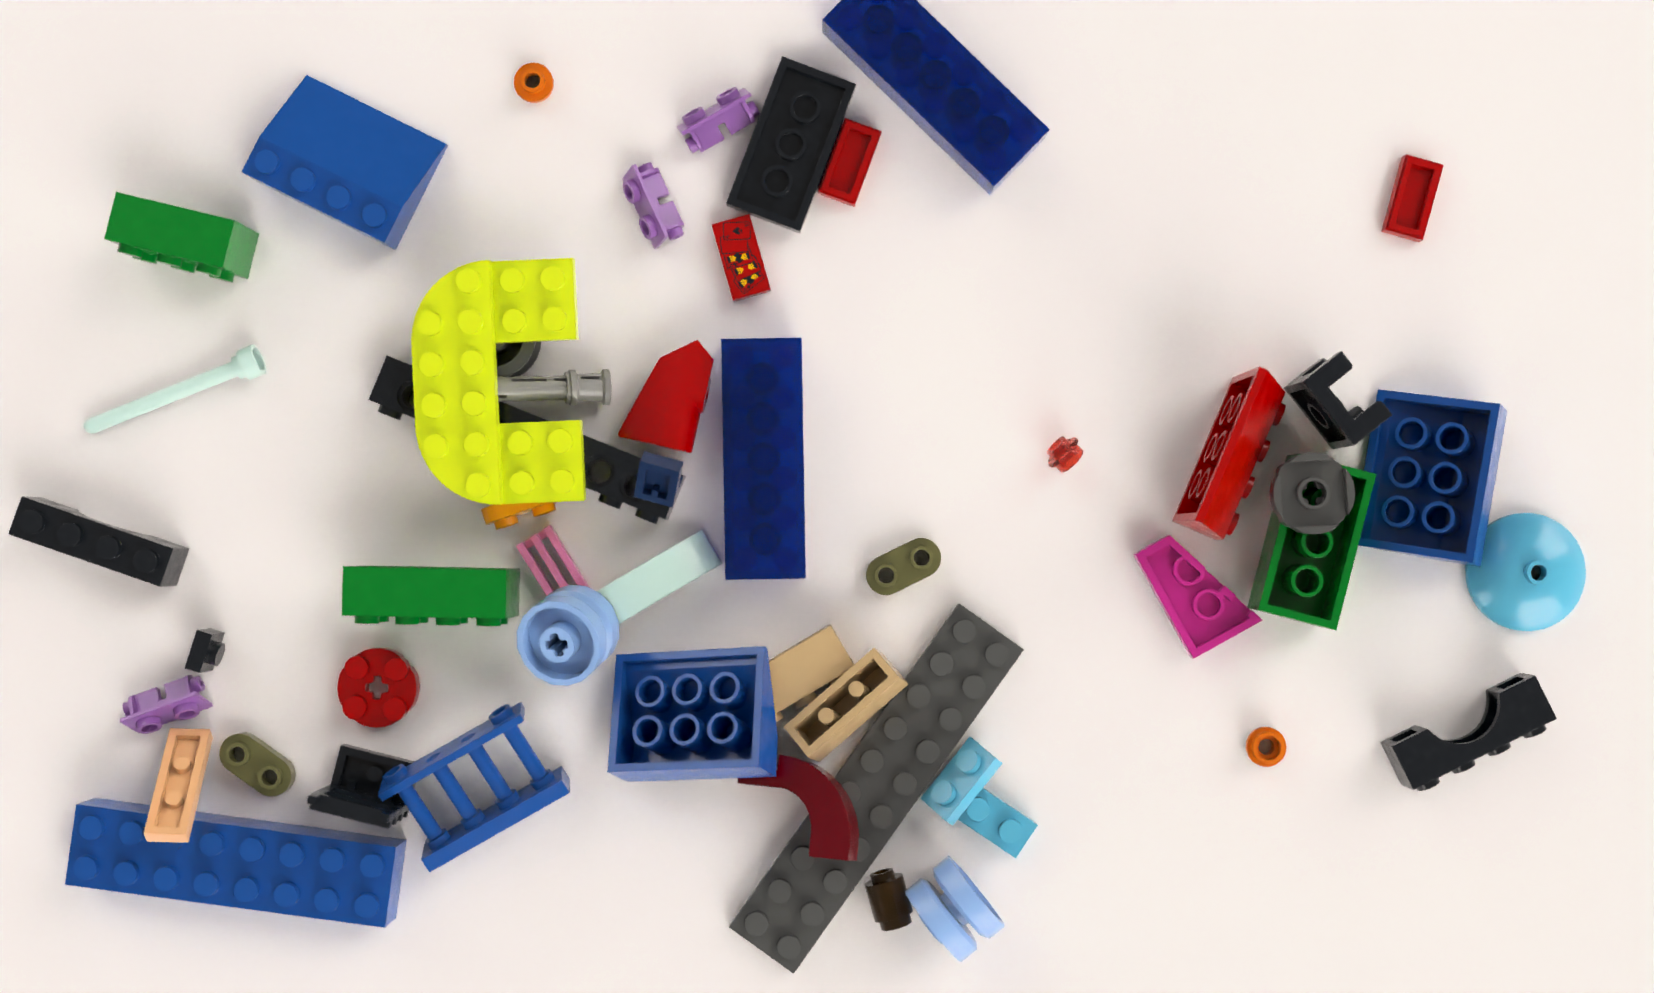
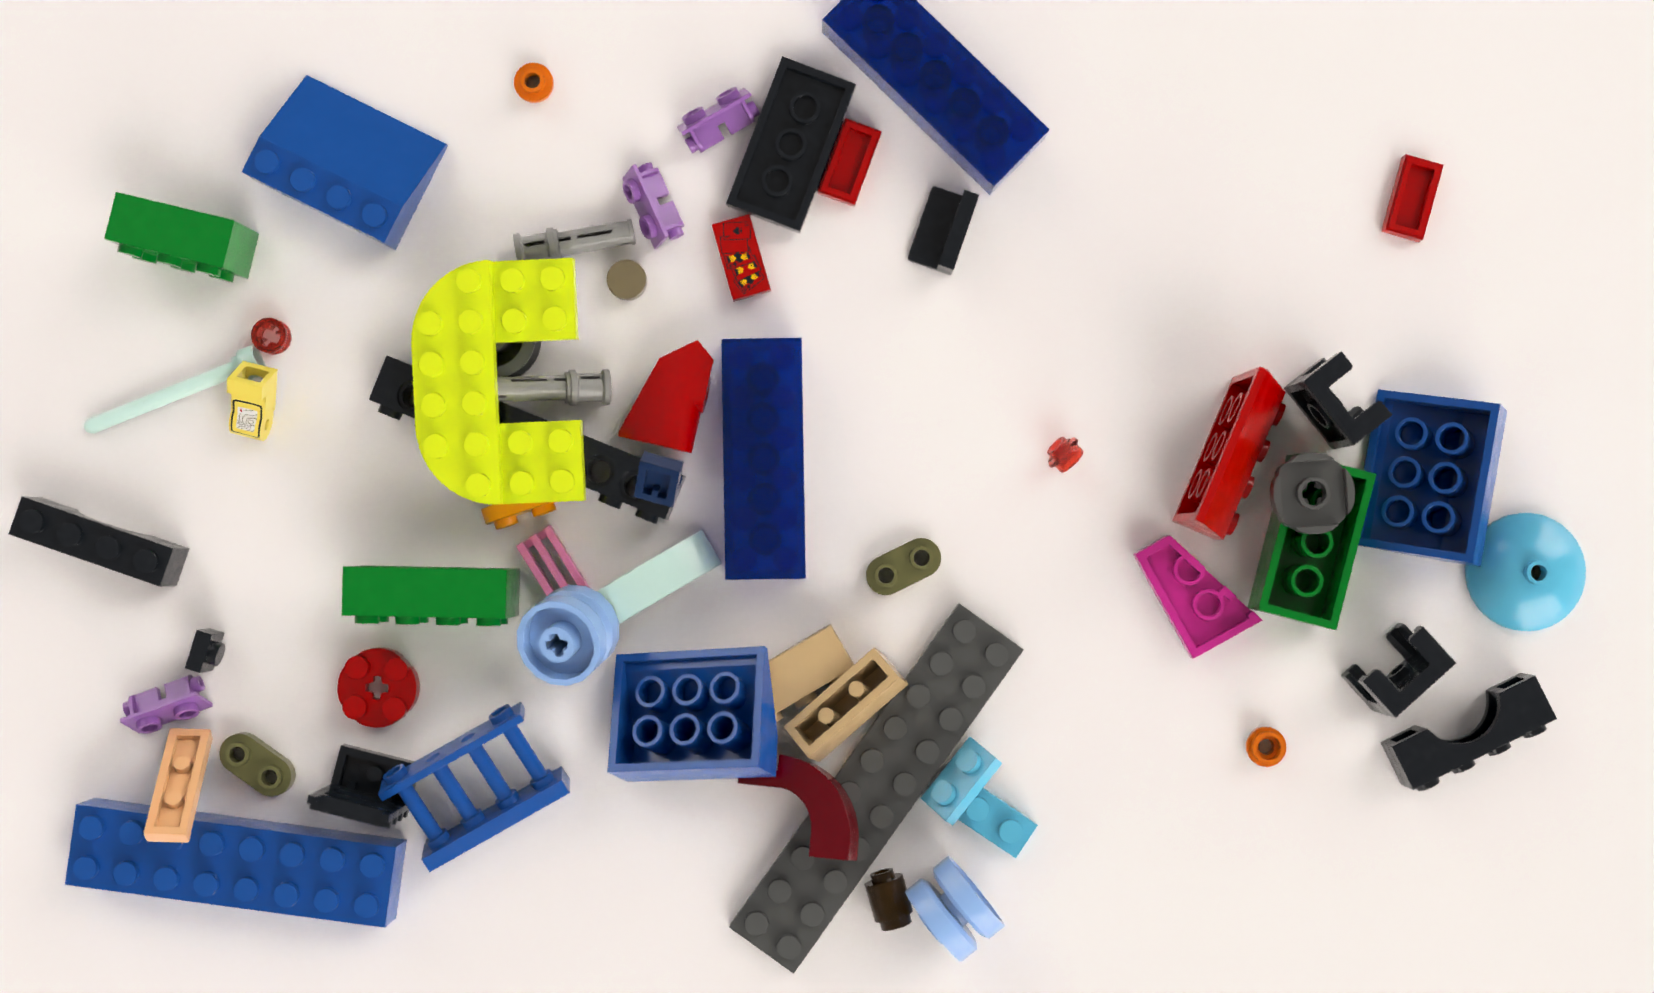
(252, 401): none -> light yellow leg
(270, 324): none -> clear red bush
(558, 244): none -> light grey pin
(627, 280): none -> dark tan tile
(942, 229): none -> black panel
(1422, 667): none -> black panel

